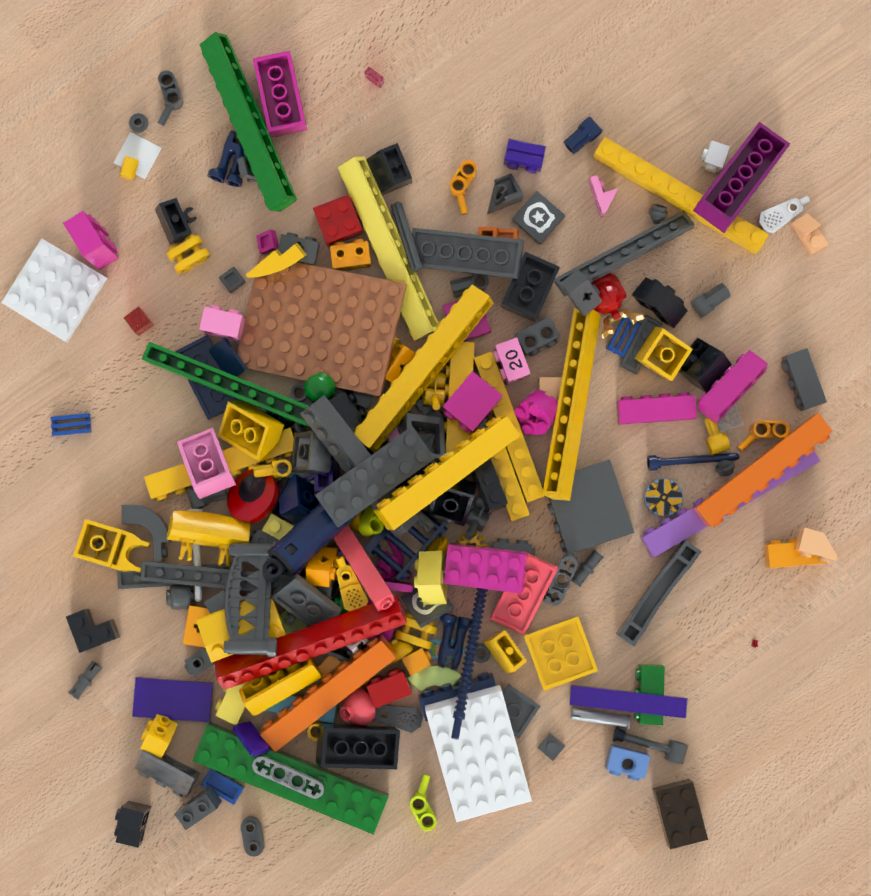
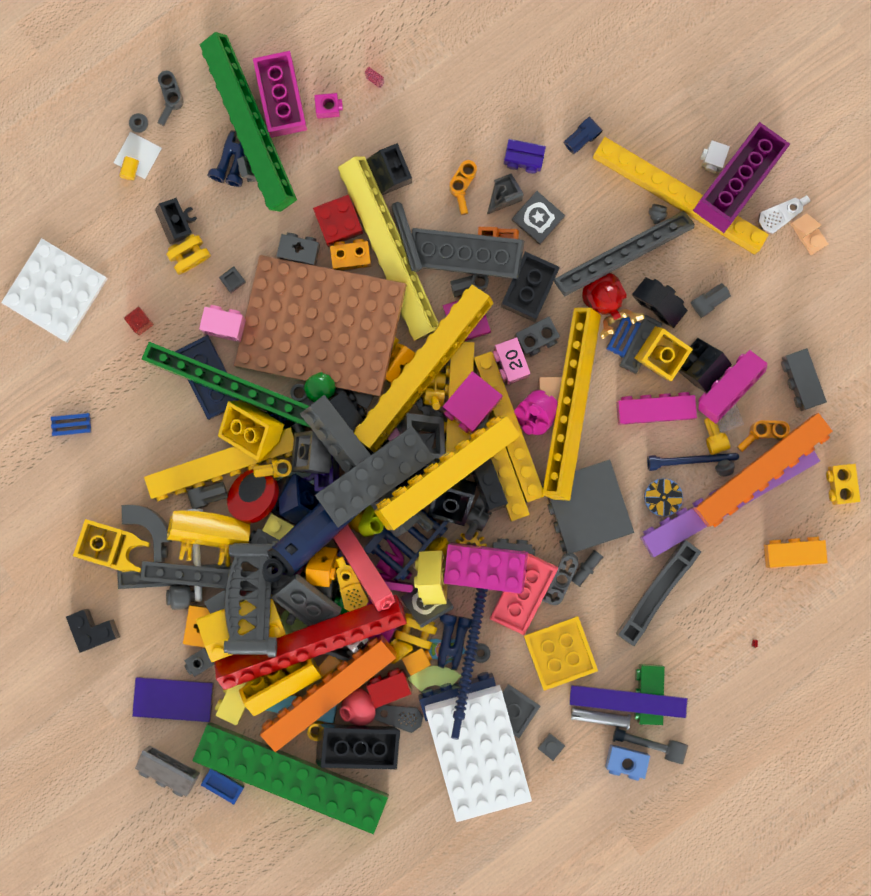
(85, 680): dark grey pin -> none
(91, 239): dark pink brick -> none
(131, 823): black brick -> none
(158, 735): yellow brick -> none
(198, 807): dark grey brick -> none
(206, 463): bright pink slope -> none
(227, 358): dark blue slope -> none
(251, 738): dark purple tile -> none
(252, 837): dark grey plate -> none
(267, 242): dark pink plate -> none
(277, 261): yellow slope -> none
(287, 779): light grey beam -> none
(322, 99): none -> dark pink brick
(425, 810): neon yellow beam -> none
(505, 651): yellow brick -> none
(581, 292): dark grey brick -> none
(601, 199): bright pink slope -> none
(680, 813): dark brown brick -> none
(814, 543): light nougat slope -> none
(849, 483): none -> yellow brick

